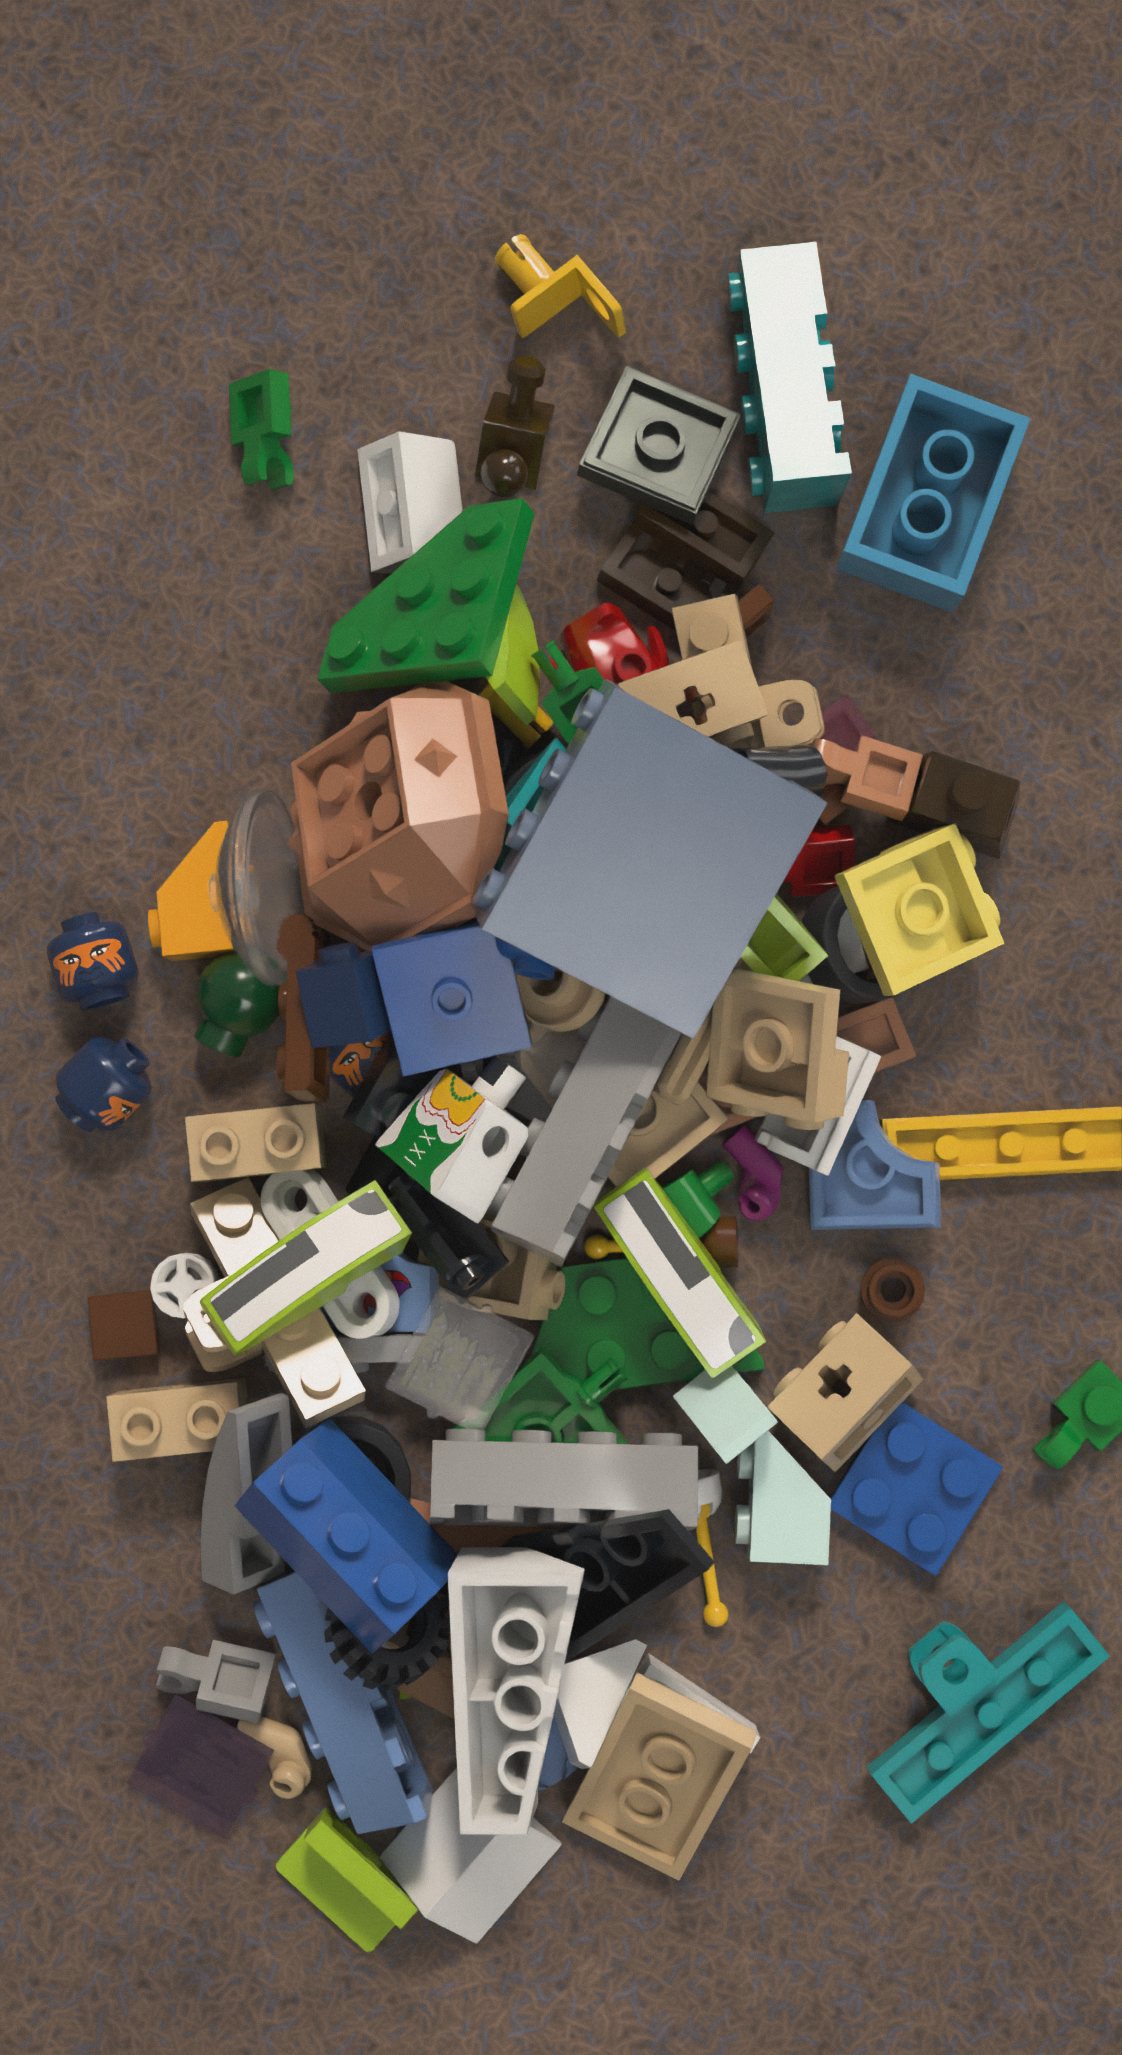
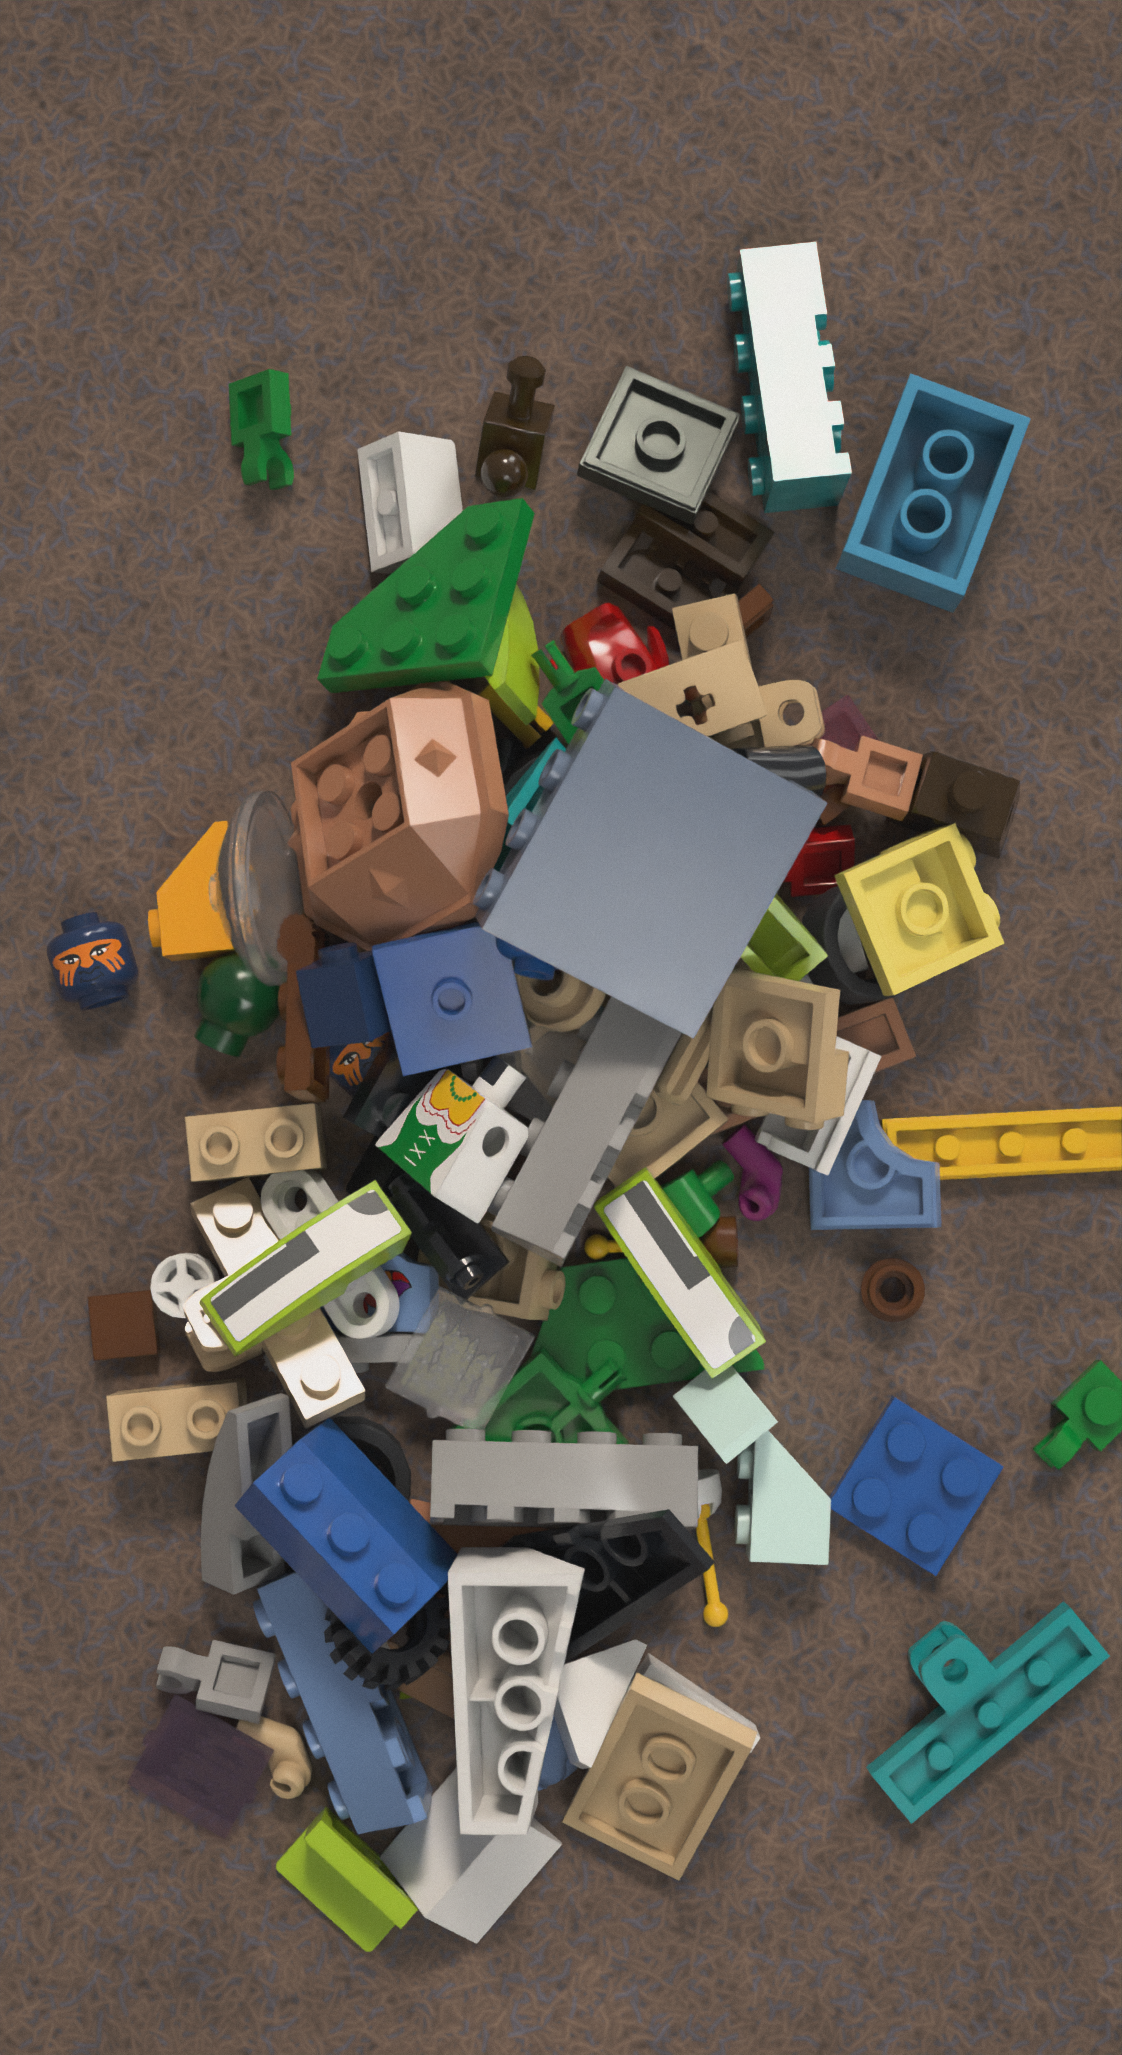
(103, 1084): dark blue head -> none
(551, 291): yellow bracket -> none
(839, 1425): tan brick -> none

